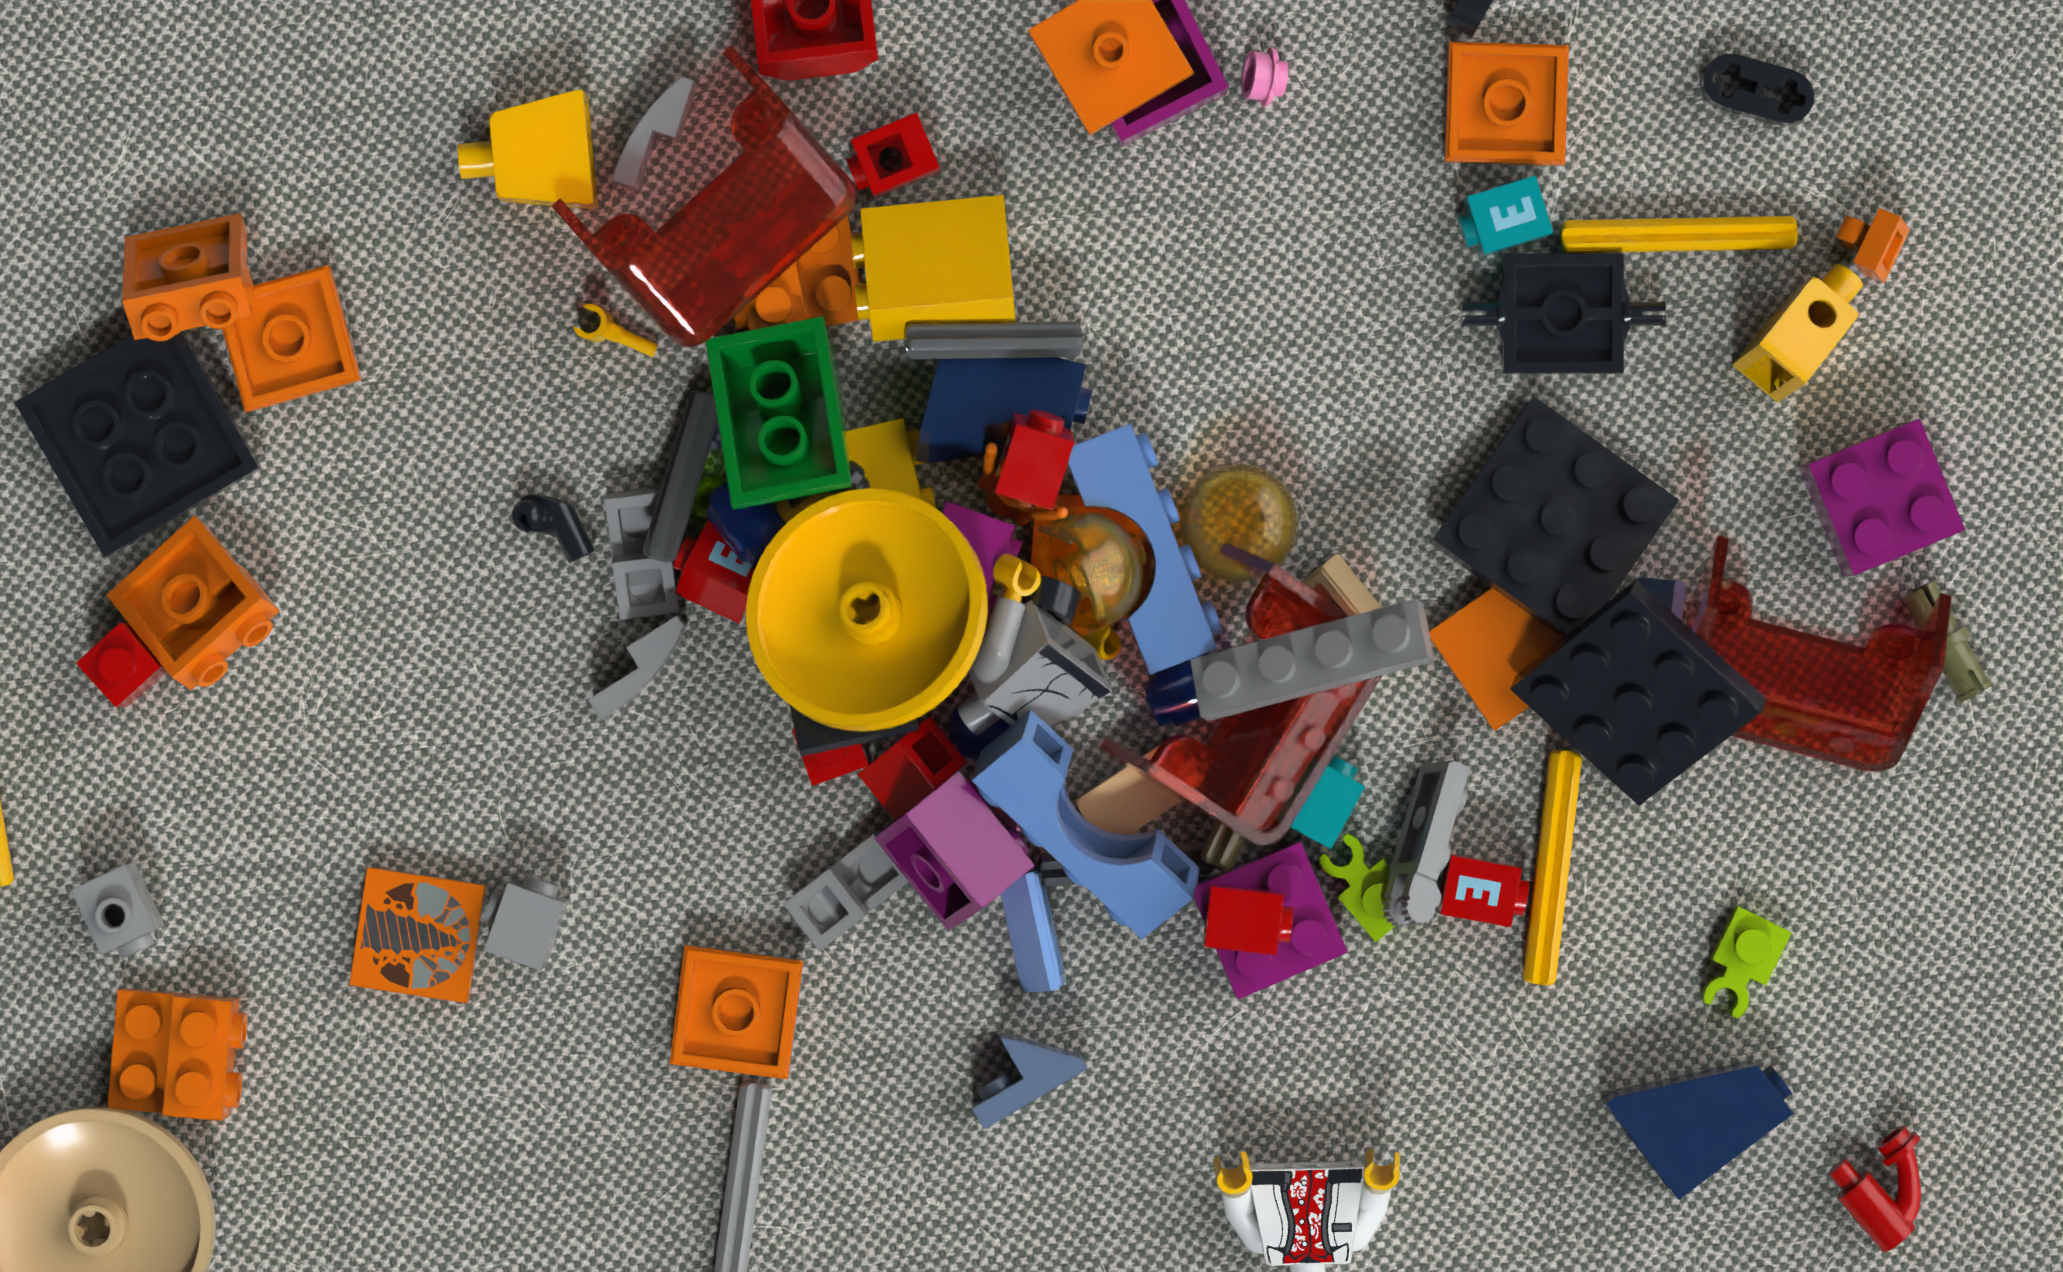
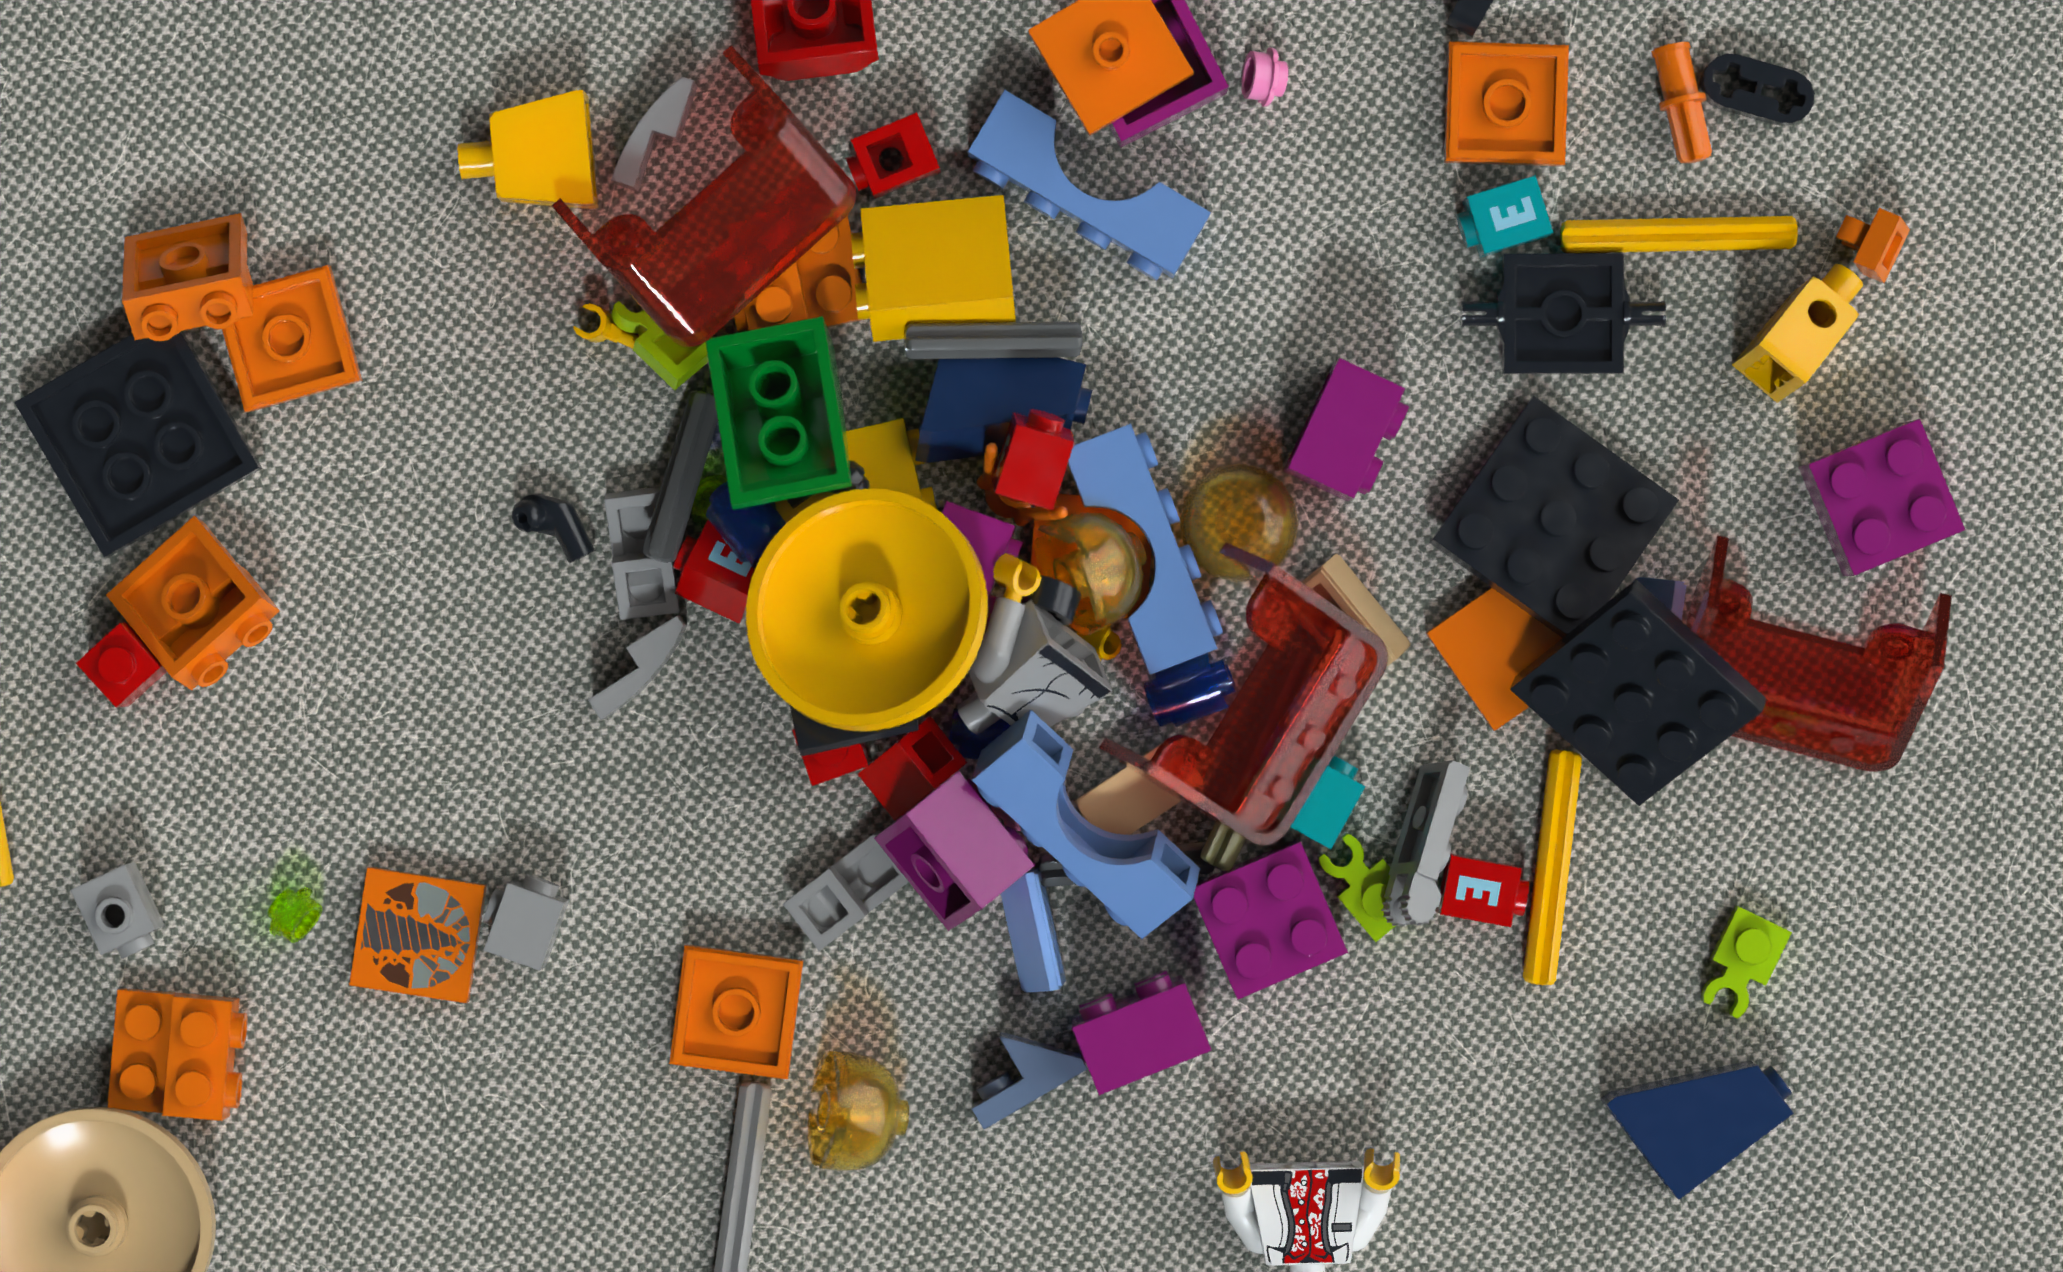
(294, 914): none -> clear neon green plate
(670, 361): none -> lime plate
(855, 1112): none -> clear yellow cylinder
(1020, 149): none -> medium blue arch
(1139, 1032): none -> magenta brick
(1246, 919): red brick -> none
(1312, 660): light grey plate -> none
(1346, 430): none -> magenta brick
(1682, 102): none -> orange axle
(1881, 1217): red plant -> none
(1961, 664): olive pin -> none

